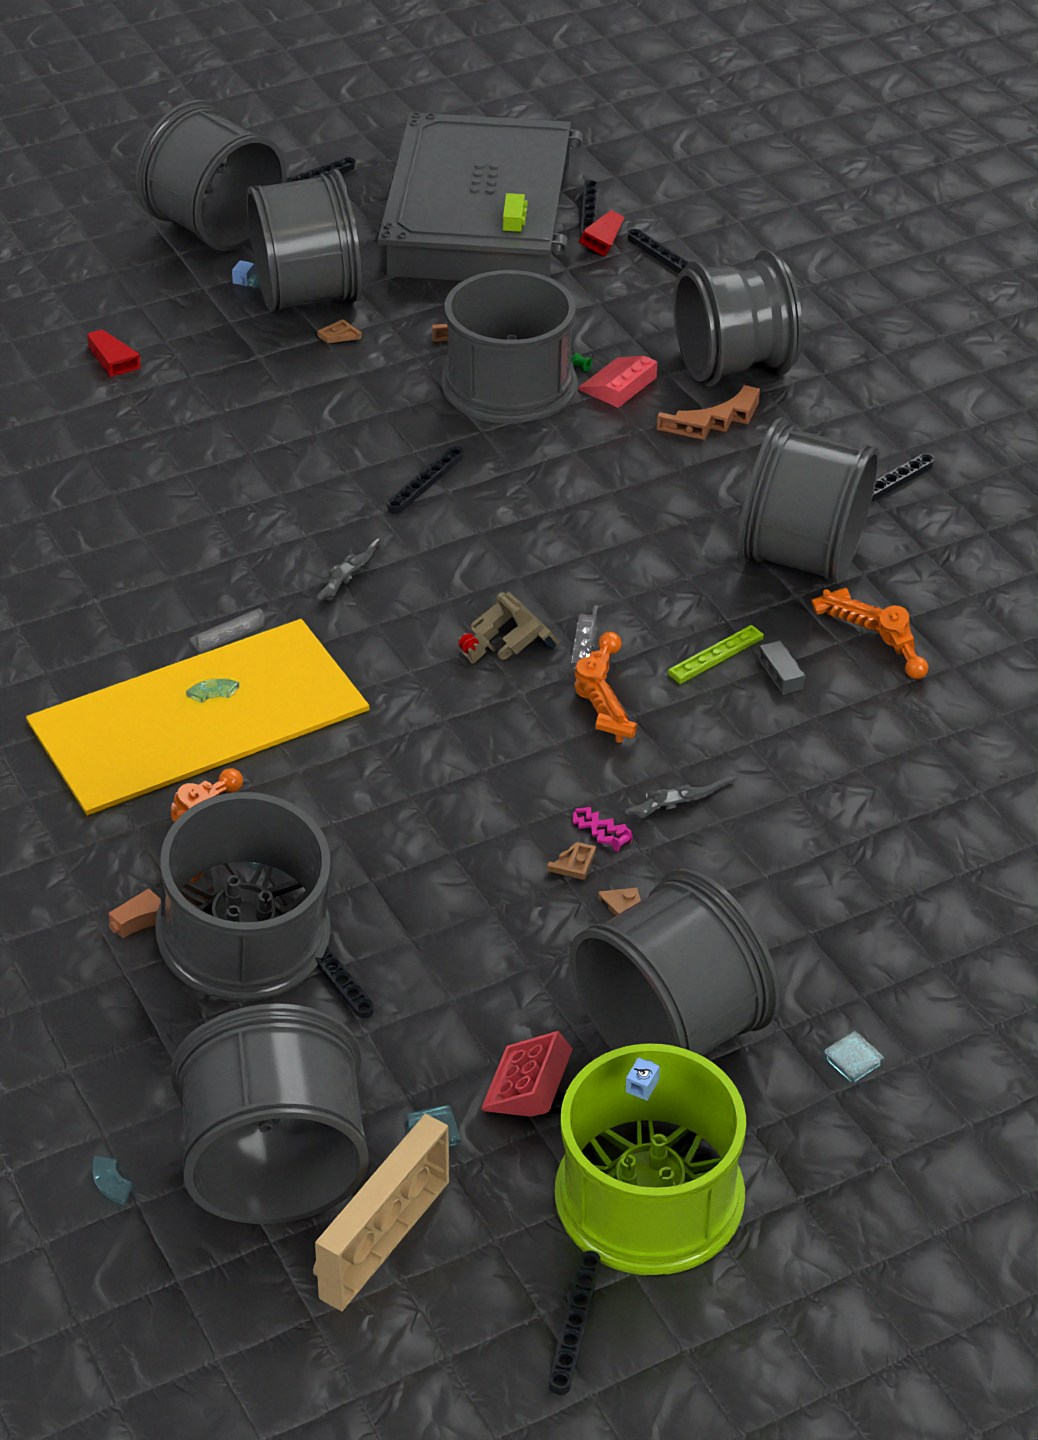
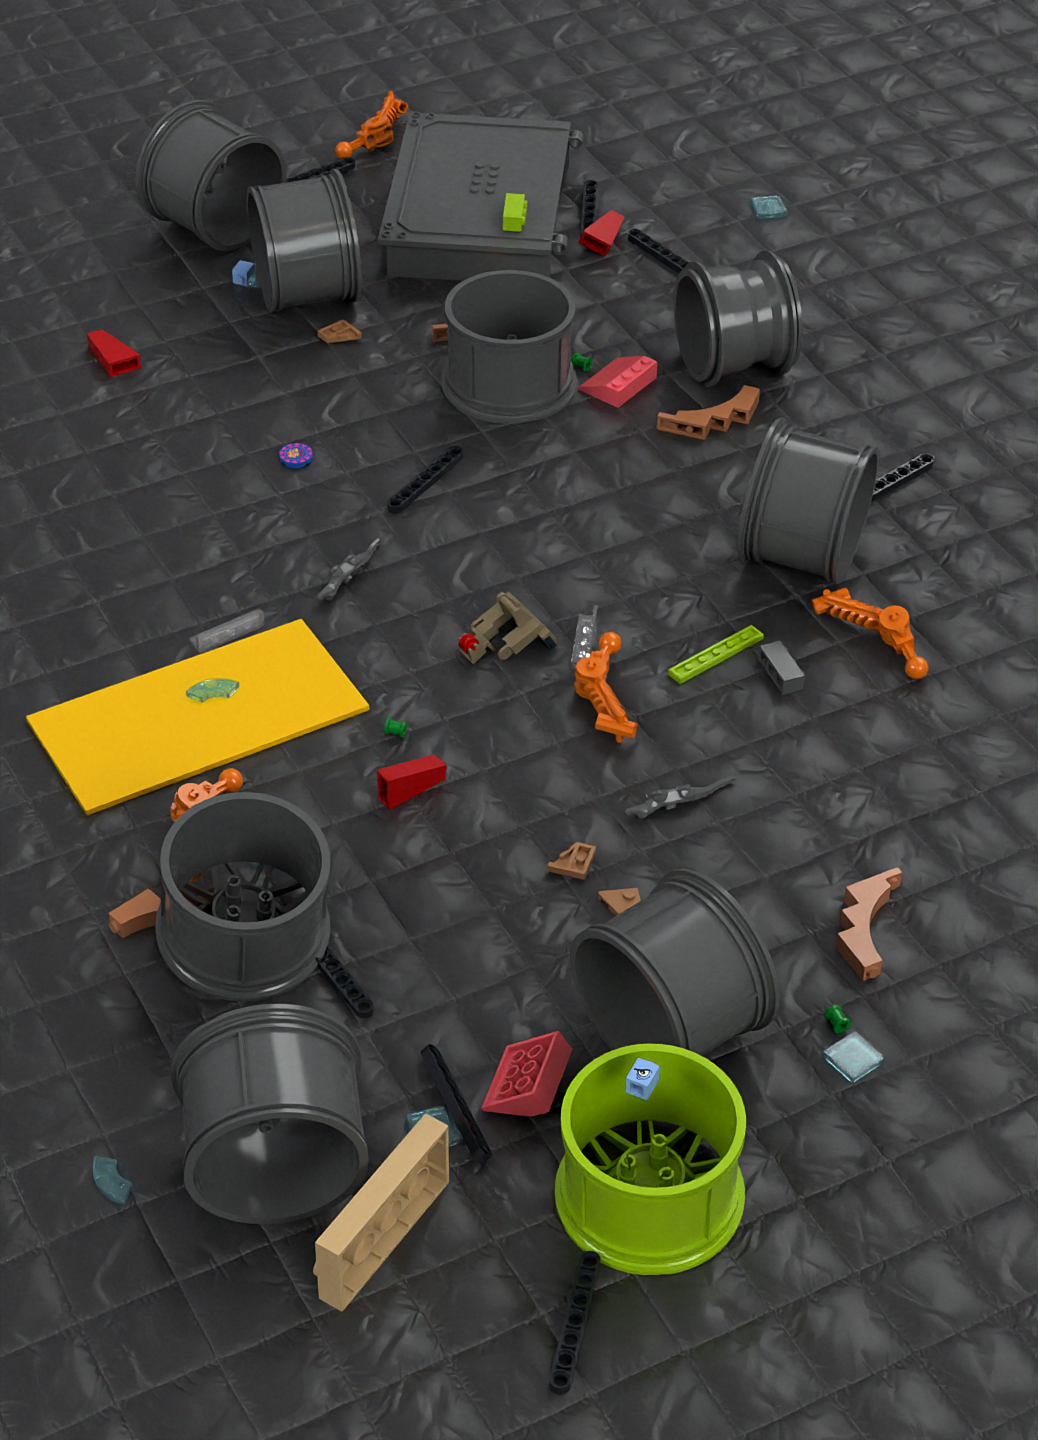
(296, 455): none -> blue tile
(376, 128): none -> orange piece
(395, 727): none -> green bush
(409, 779): none -> red slope
(456, 1104): none -> black beam
(595, 823): dark pink piece -> none
(768, 207): none -> clear light blue tile
(838, 1020): none -> green bush
(863, 902): none -> nougat arch

